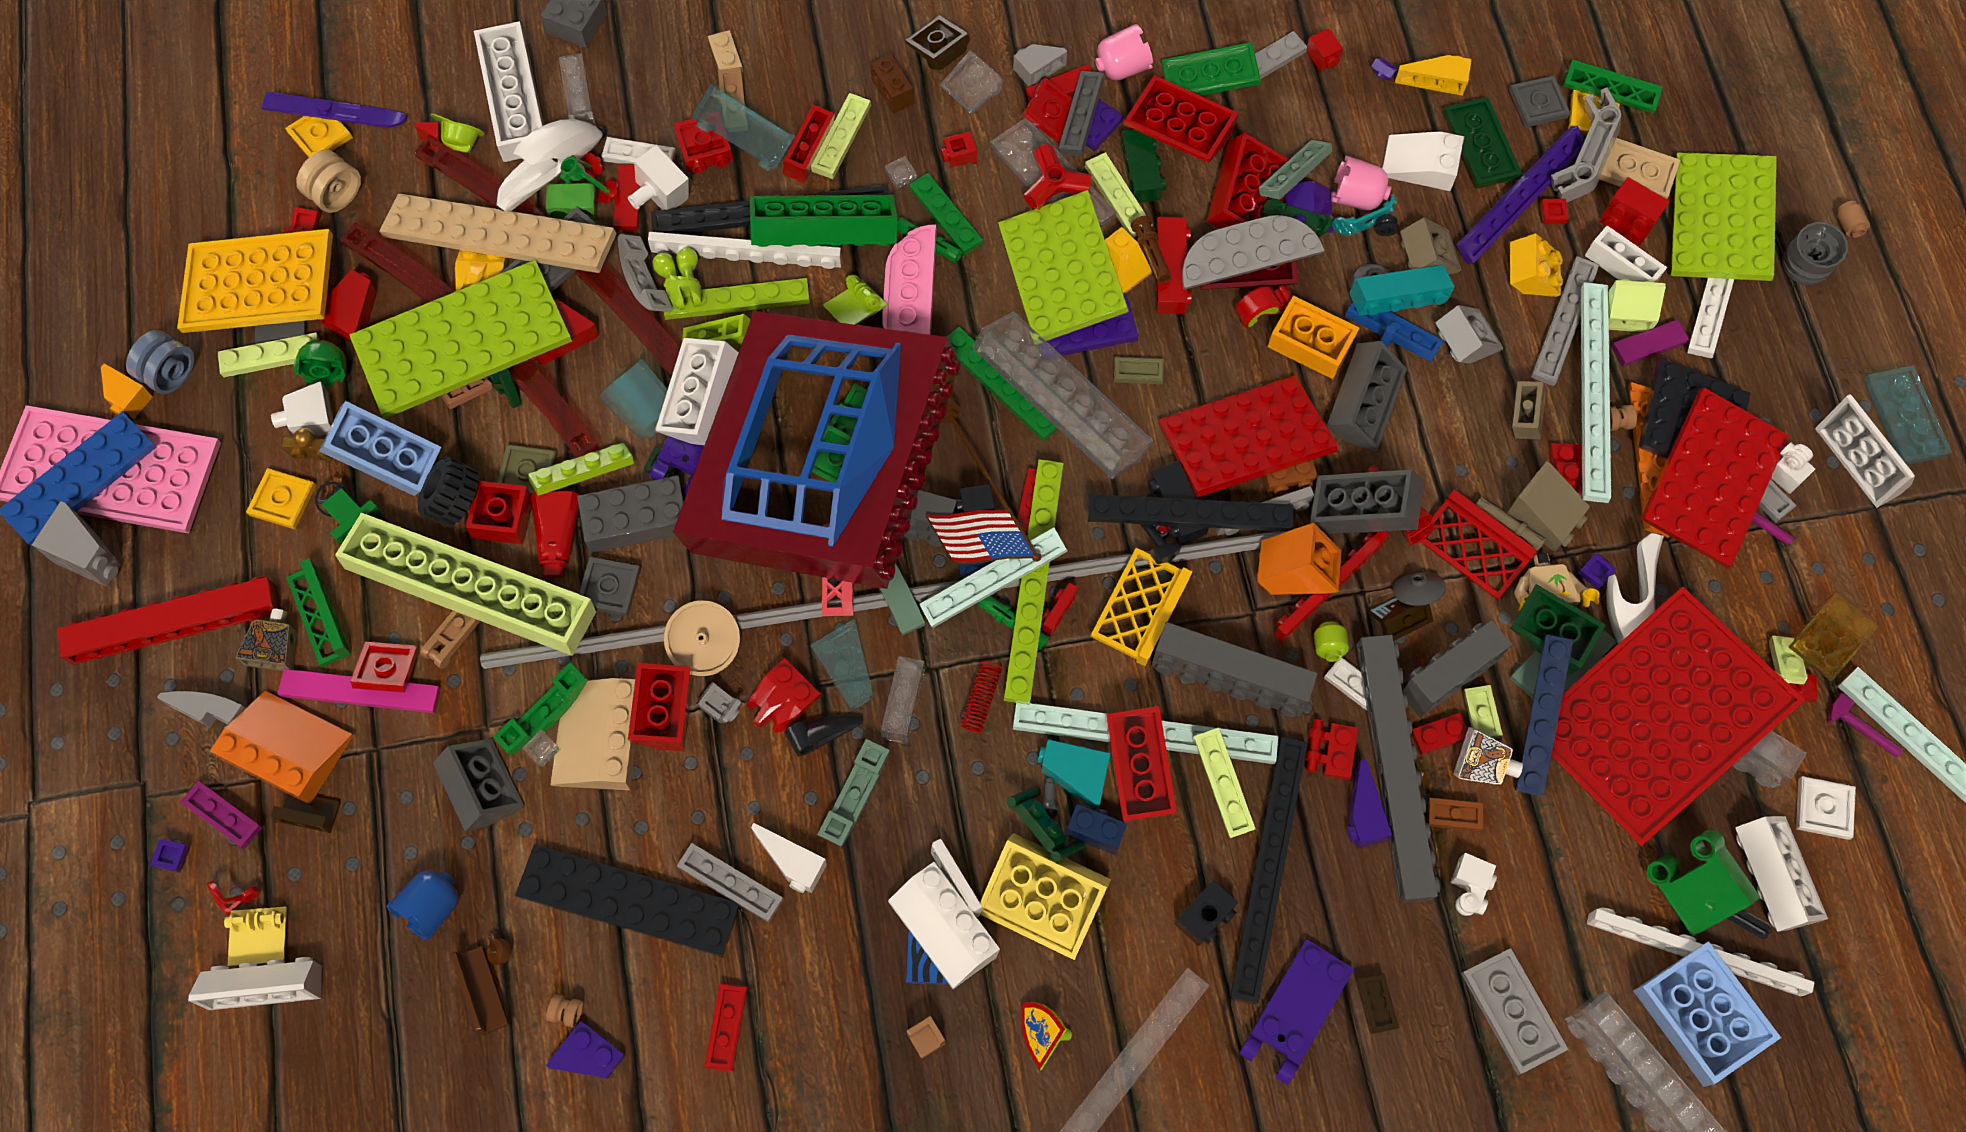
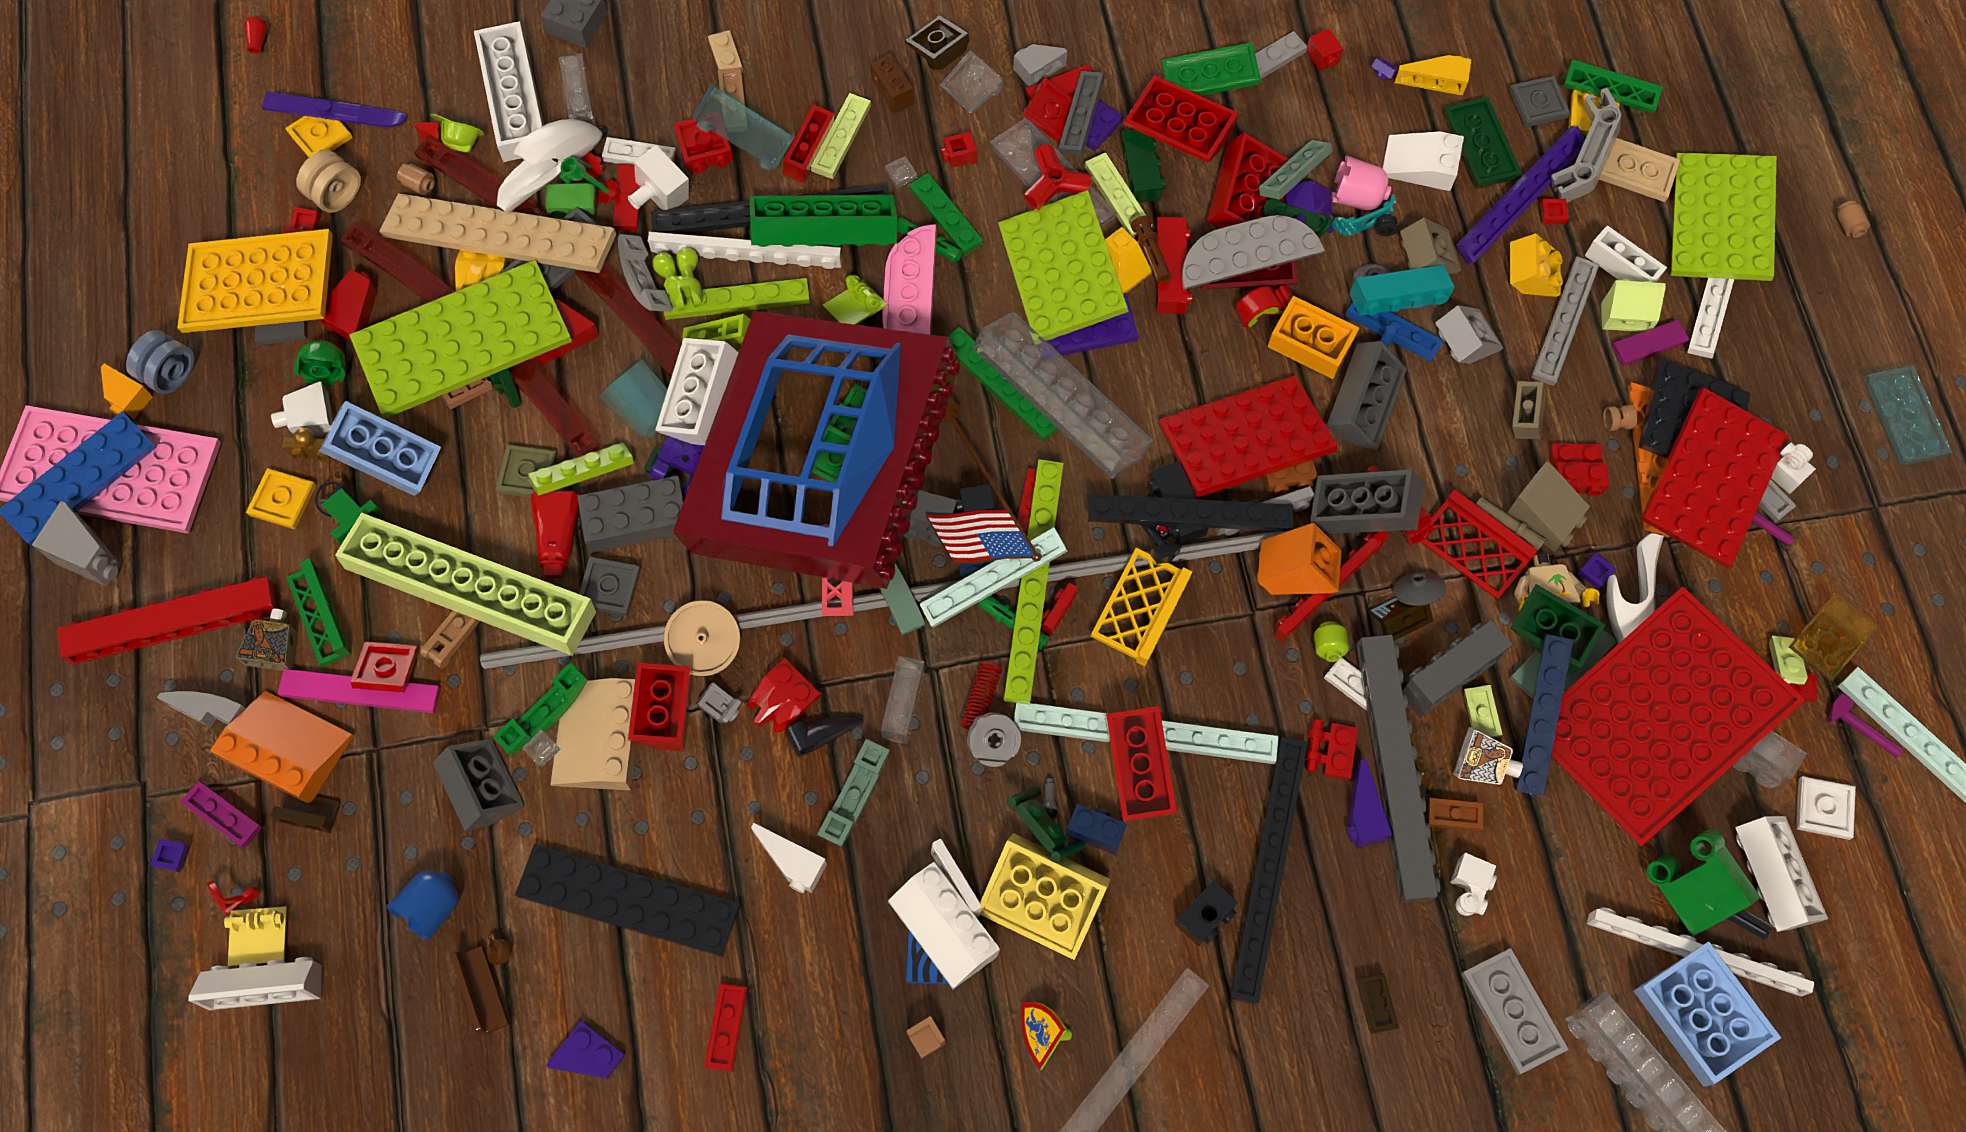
(255, 33): none -> red cone
(262, 355): yellowish green plate -> none
(416, 178): none -> medium nougat brick
(448, 491): black tyre -> none
(499, 512): red brick -> none
(564, 1010): medium nougat wheel -> none
(730, 882): light grey plate -> none
(845, 664): clear light blue wing -> none
(985, 726): none -> light grey plate
(1076, 770): teal slope -> none
(1124, 54): bright pink cylinder -> none
(1138, 370): olive tile -> none
(1224, 783): yellowish green plate -> none
(1233, 670): dark grey brick -> none
(1299, 1007): dark purple hinge -> none
(1439, 734): red plate -> none
(1595, 393): light aqua plate -> none
(1634, 211): red brick -> none
(1814, 253): dark grey wheel -> none
(1865, 452): white slope -> none

